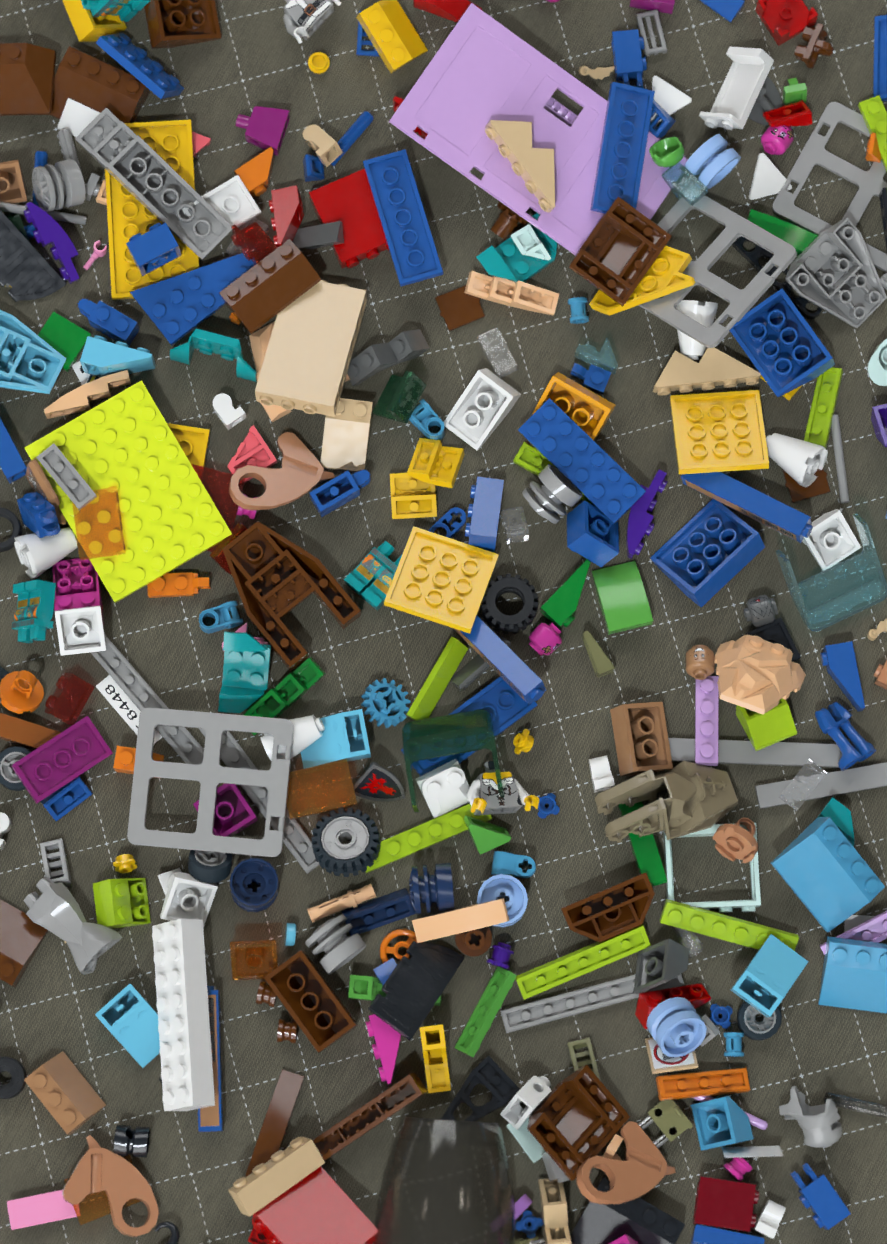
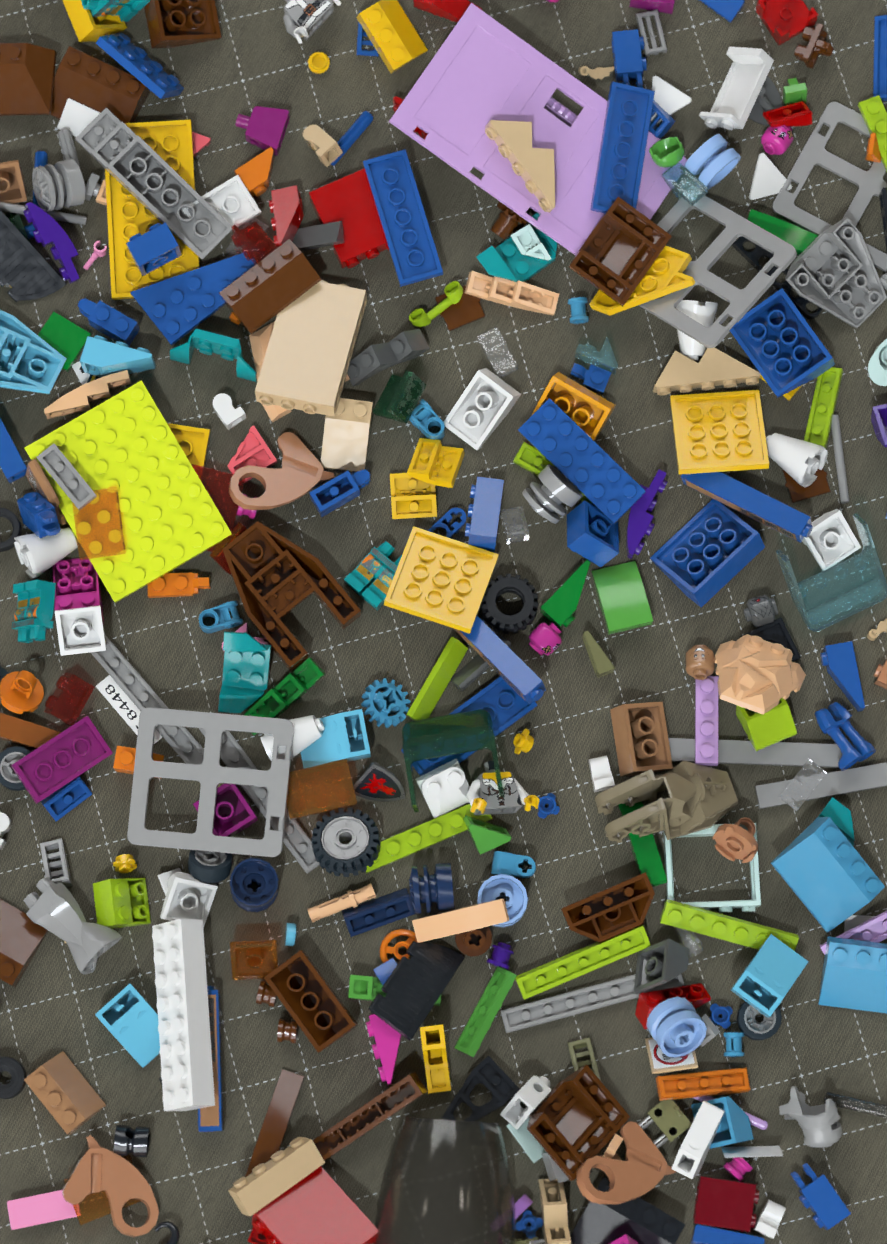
(313, 168): blue slope -> none
(335, 944): light grey wheel -> none
(421, 318): none -> lime bar
(698, 1140): none -> white slope

